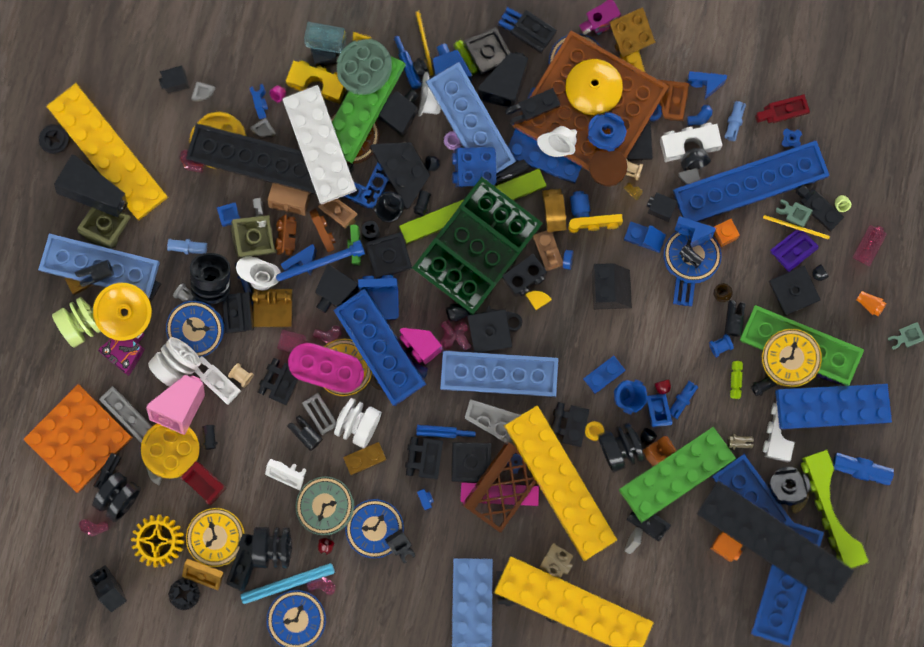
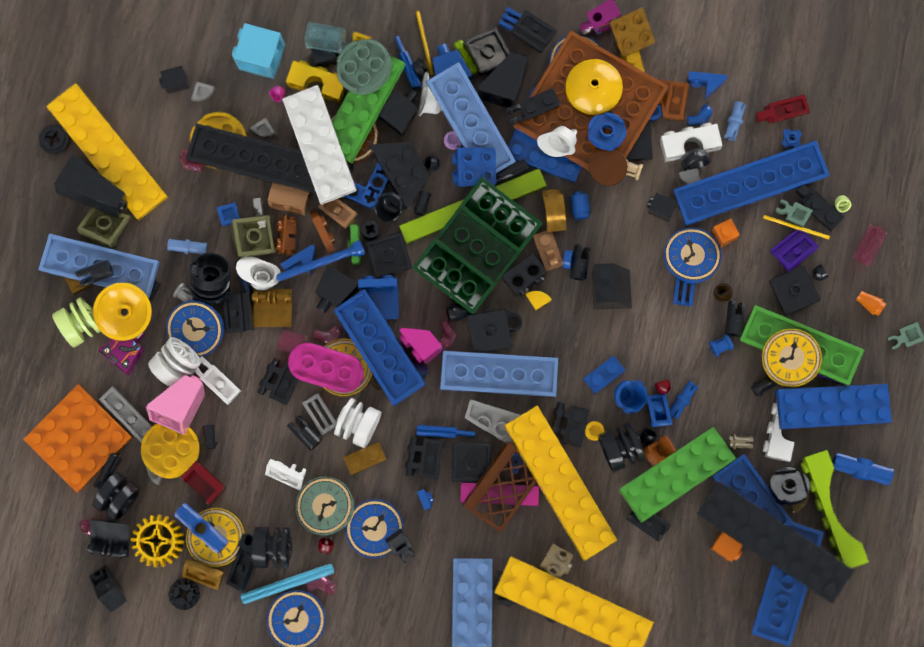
(109, 538): none -> black hinge
(192, 519): none -> blue piece
(241, 375): tan bush -> none
(258, 50): none -> medium azure brick
(260, 104): blue plate -> none
(460, 337): clear pink arm -> none
(580, 263): none -> black hinge
(594, 223): yellow plate -> none
(634, 540): light grey tile -> none
(635, 192): clear yellow tile -> none
(645, 237): blue slope -> none
(691, 256): black pin -> none
(699, 231): blue slope -> none
(736, 379): lime axle -> none

